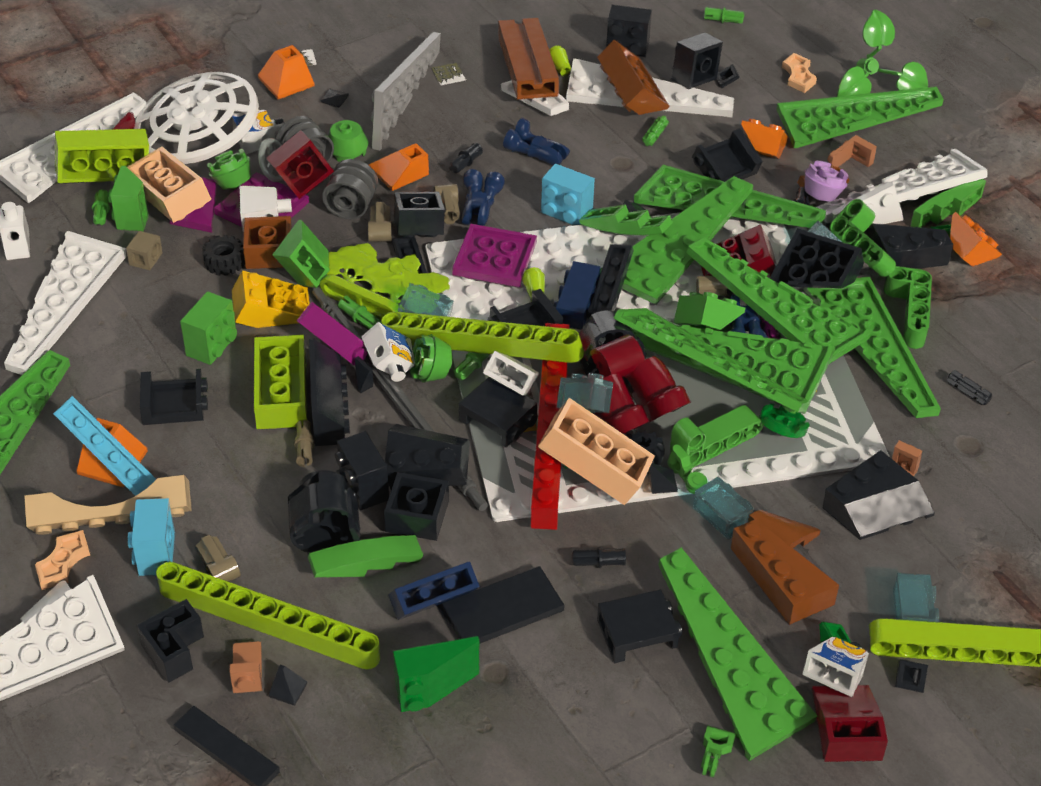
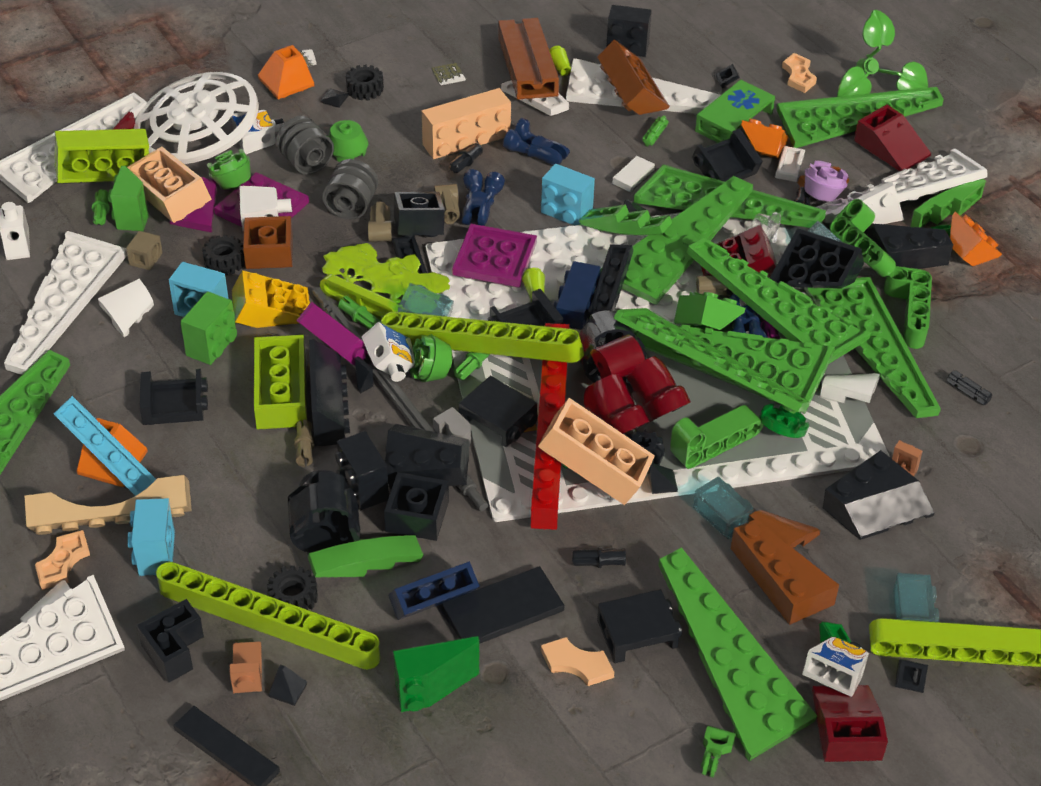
(127, 305): none -> white slope
(191, 283): none -> medium azure brick
(216, 559): dark tan piece -> none
(290, 579): none -> black tyre
(296, 163): dark red piece -> none
(303, 256): bright green slope -> none
(364, 82): none -> black tyre
(395, 92): light grey wing -> none
(402, 167): orange slope -> none
(452, 424): none -> light grey leg
(466, 121): none -> light nougat brick
(513, 374): white torso -> none
(565, 657): none -> light nougat tile
(589, 392): clear light blue brick -> none
(633, 173): none -> white tile
(681, 465): bright green piece -> none
(696, 60): black brick -> none
(724, 15): bright green axle -> none
(729, 109): none -> bright green panel
(771, 221): none -> clear piece
(790, 163): none -> white tile
(853, 386): none -> white slope
(854, 148): nougat bracket -> none
(891, 138): none -> dark red slope

